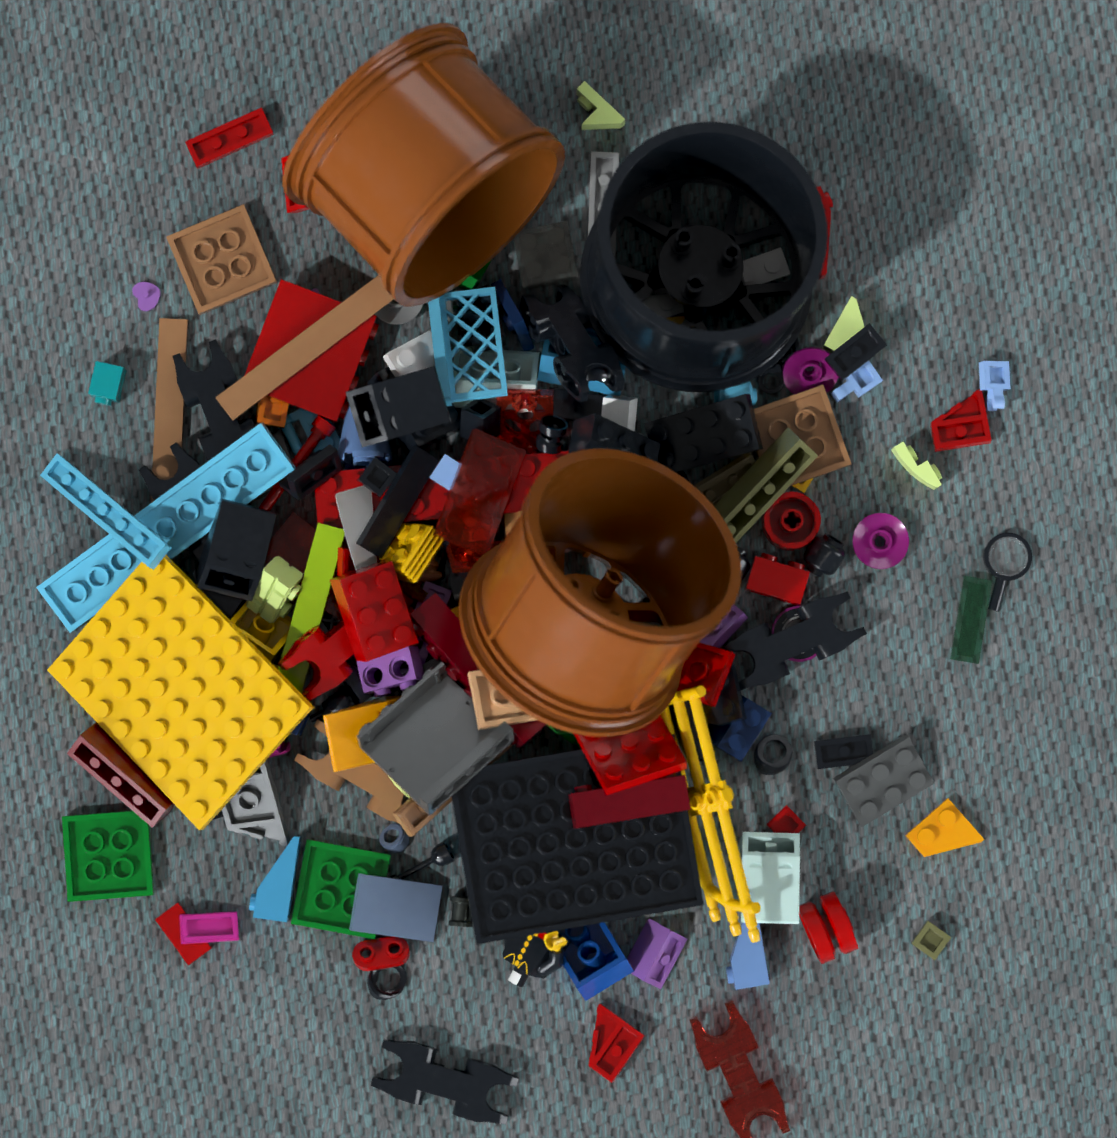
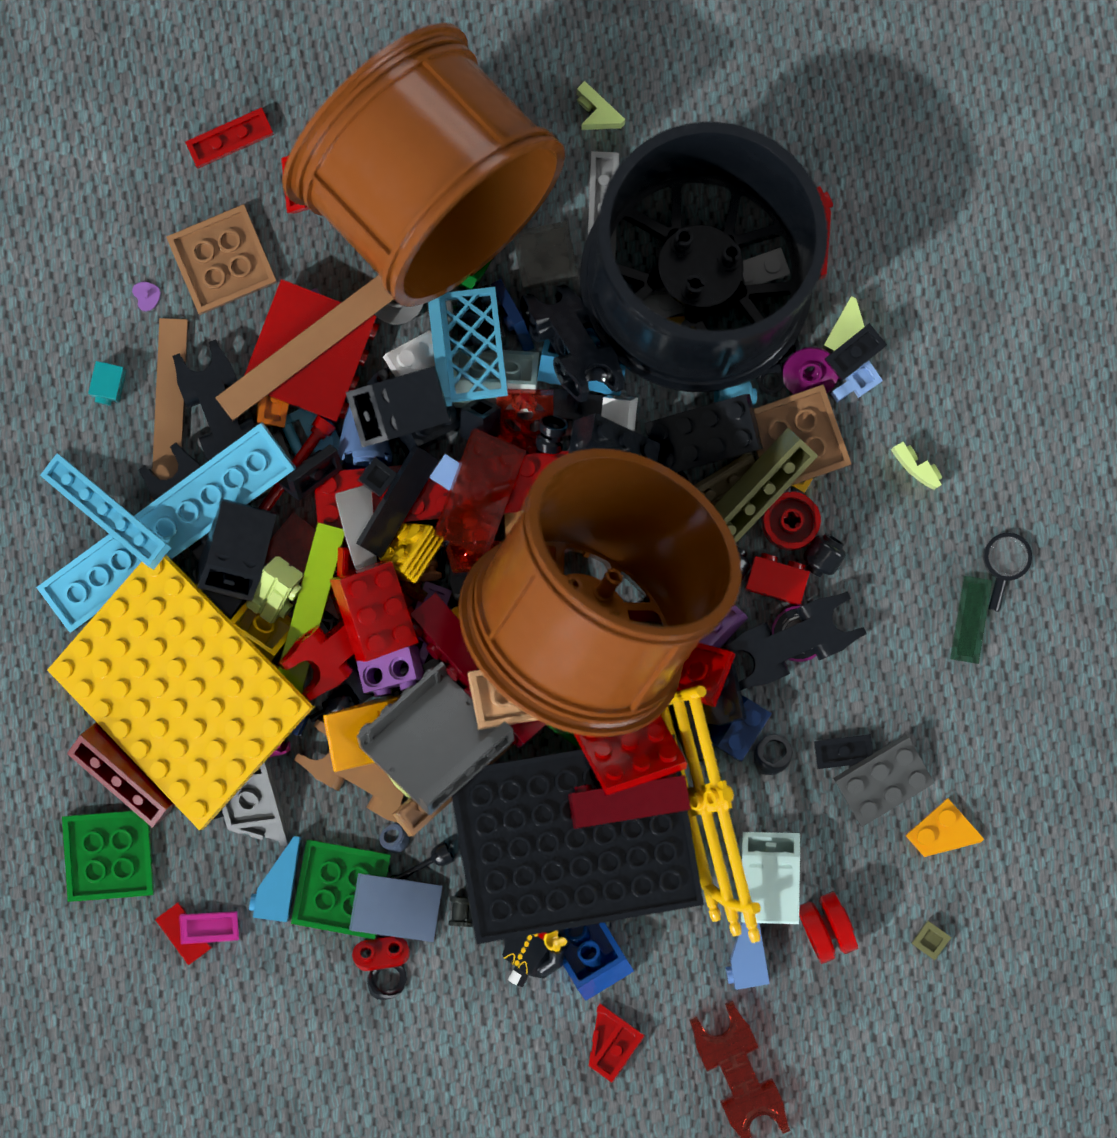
(465, 1087): black piece -> none
(655, 953): medium lavender panel -> none
(786, 822): red tile -> none
(895, 538): magenta dish -> none
(962, 425): red wing -> none
(995, 379): light blue plate -> none

